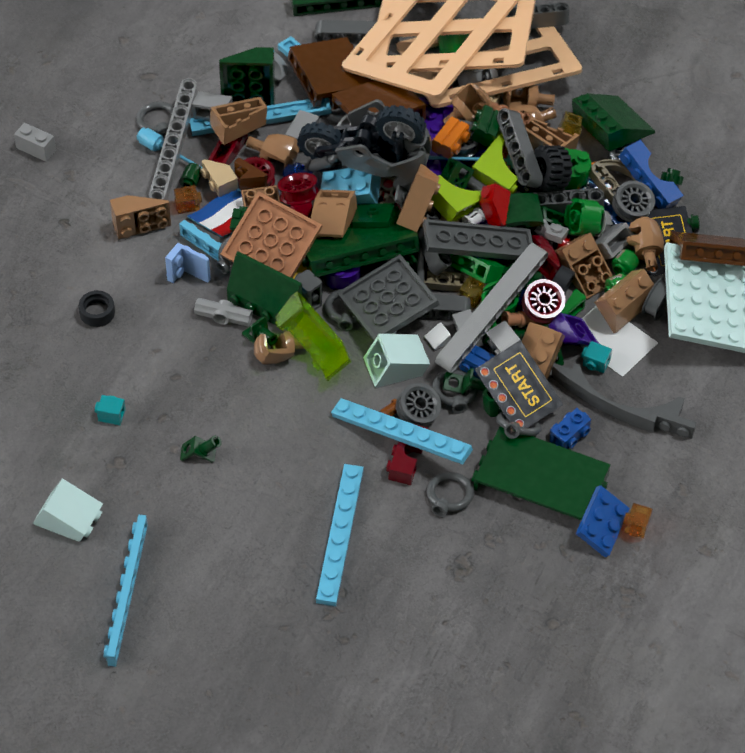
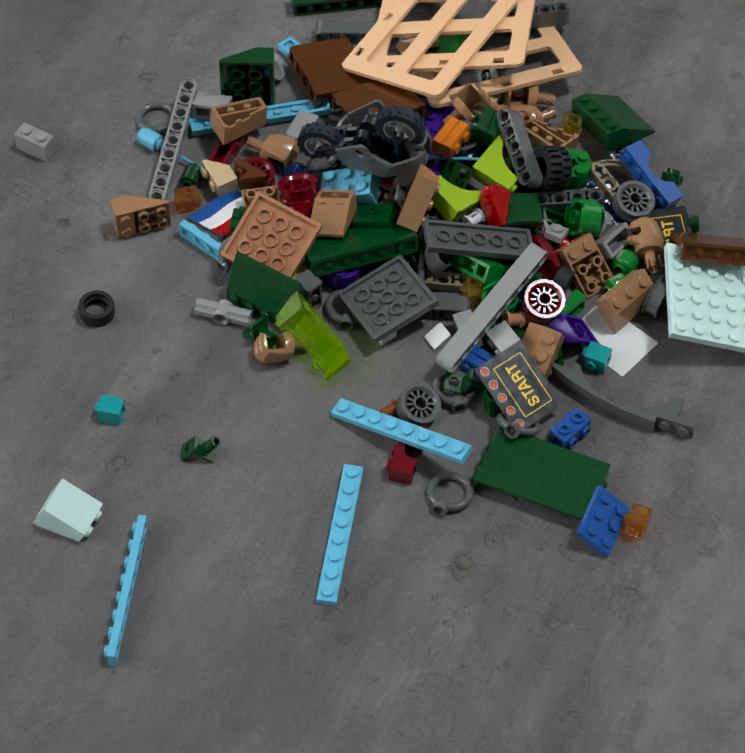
(185, 259): light blue bracket -> none
(395, 359): light aqua slope -> none

